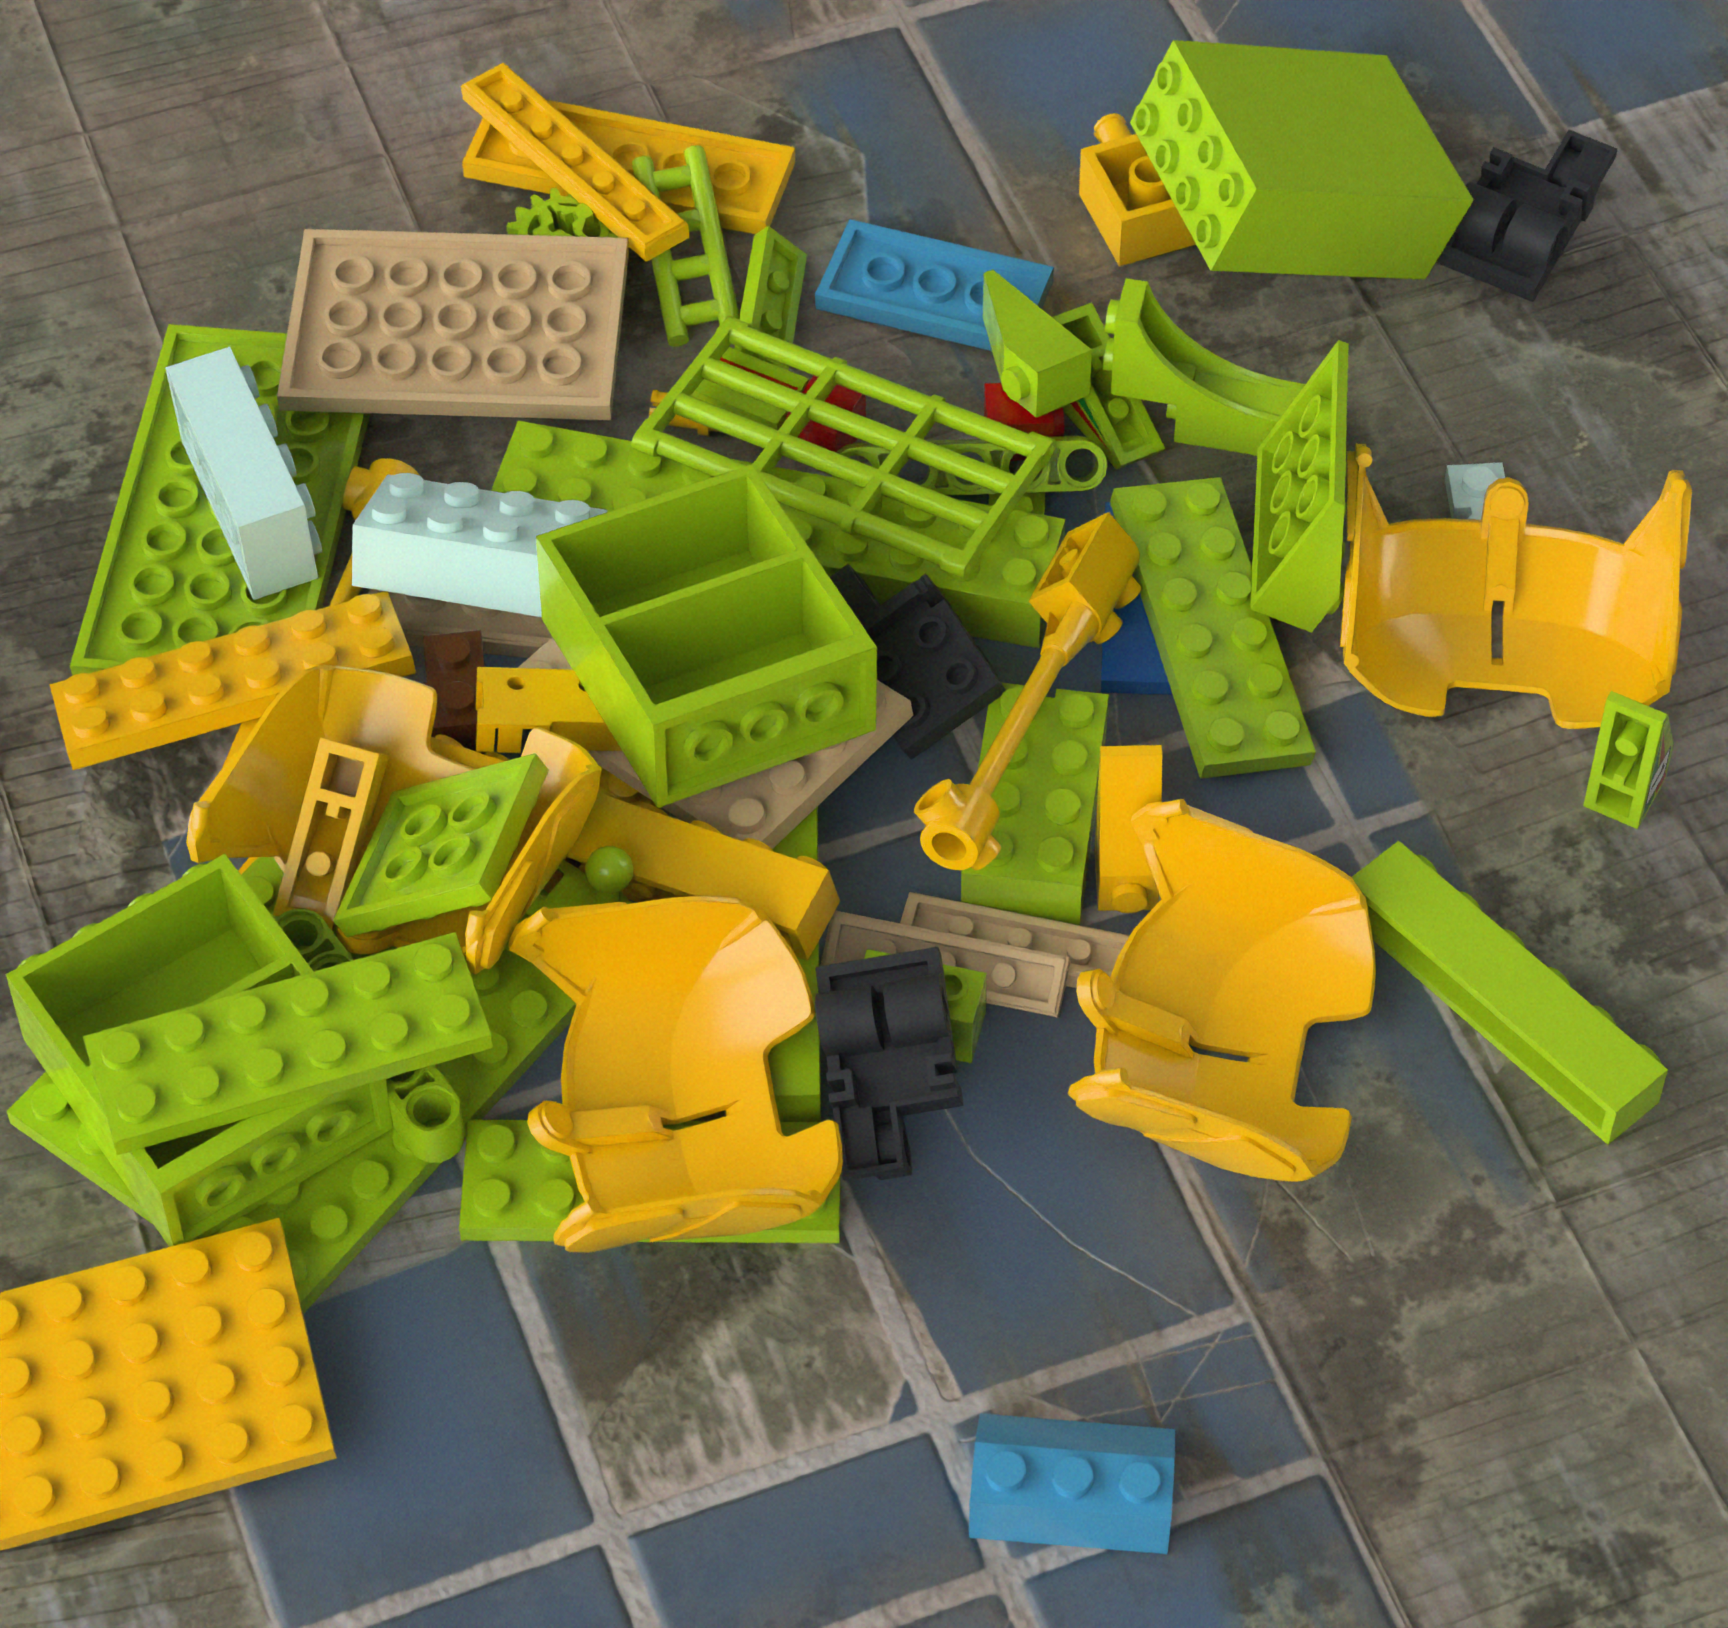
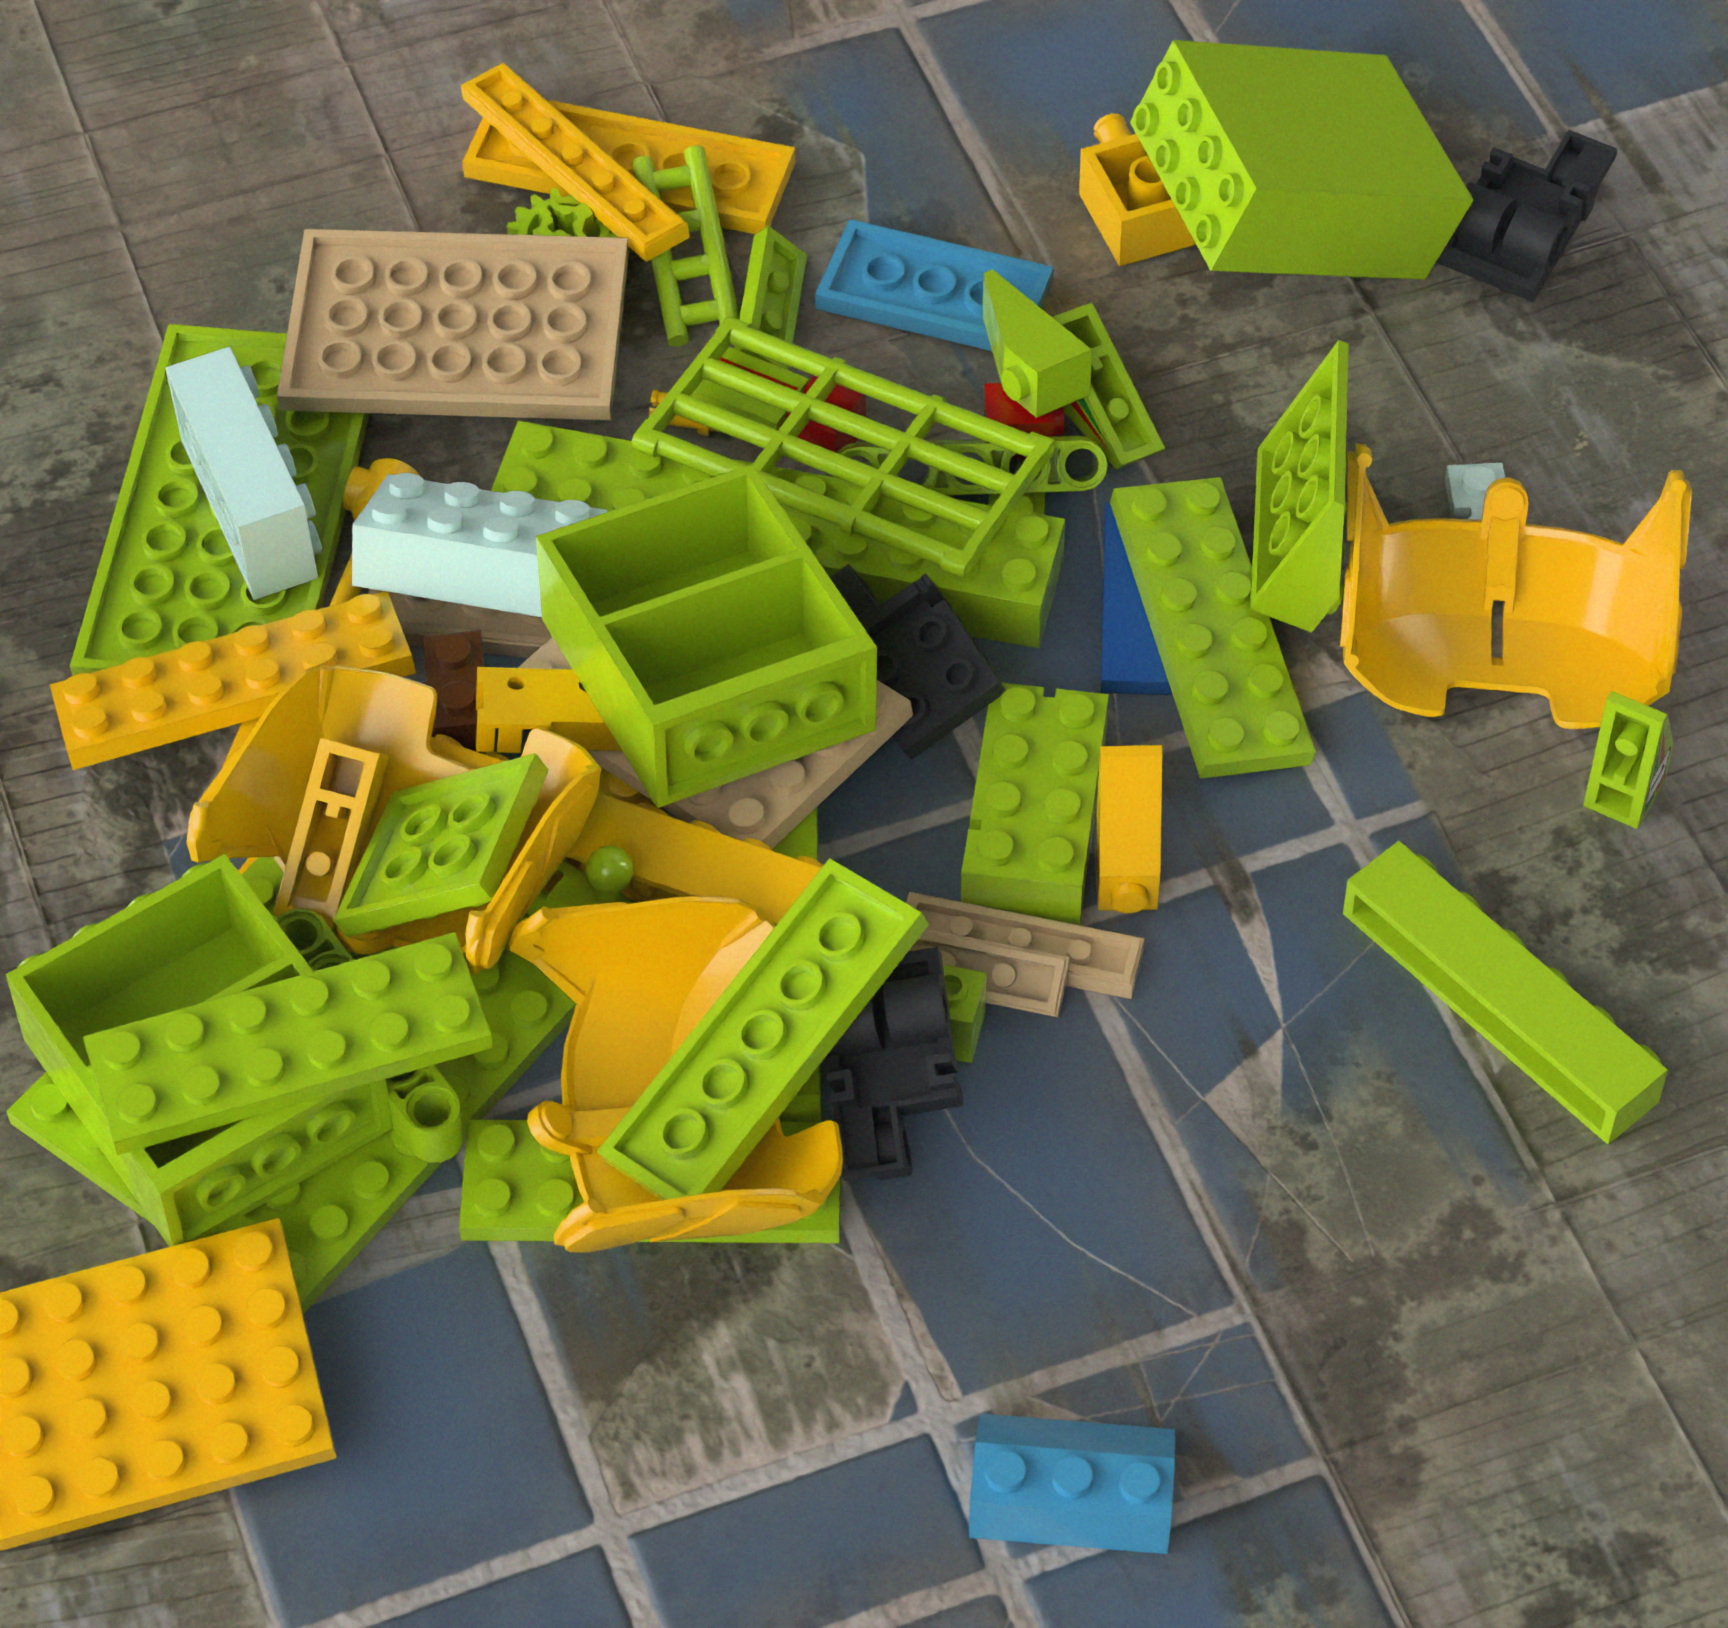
(764, 1036): none -> lime plate
(1077, 601): yellow bar -> none
(1207, 395): lime arch -> none
(1239, 964): yellow piece -> none

